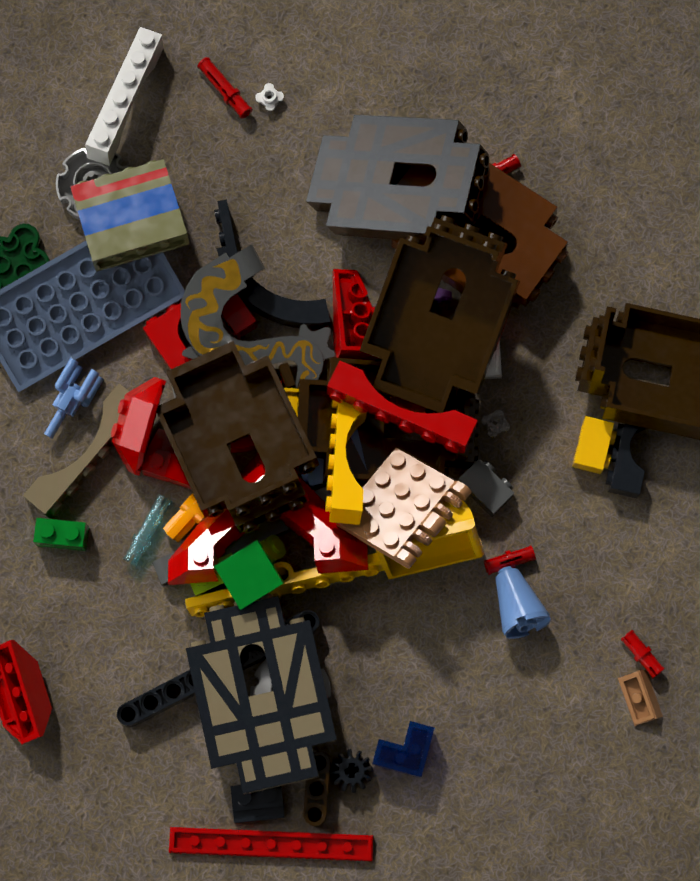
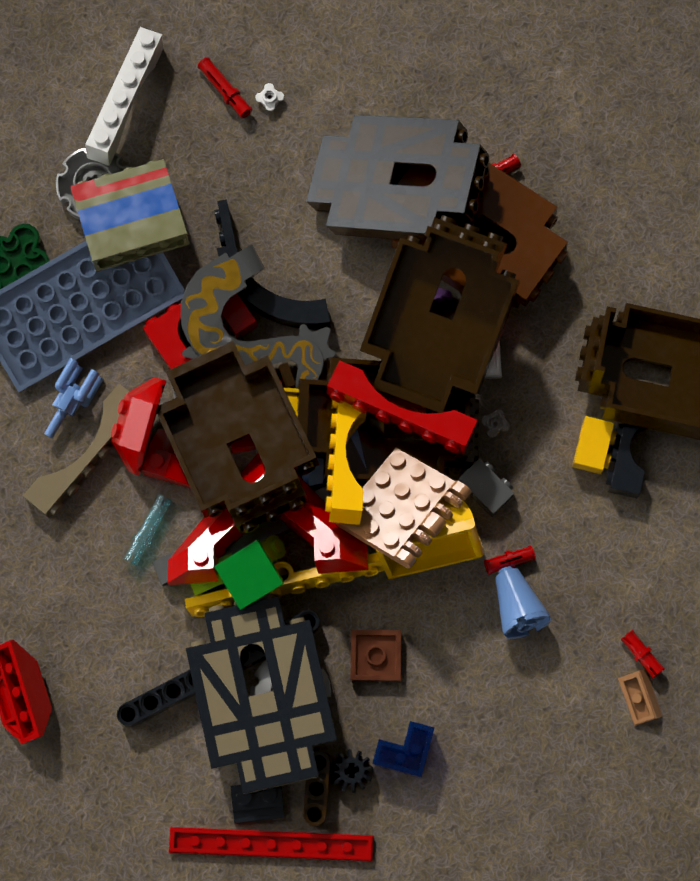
(61, 534): green brick -> none
(184, 519): light orange piece -> none
(350, 314): red wedge -> none
(375, 655): none -> copper plate

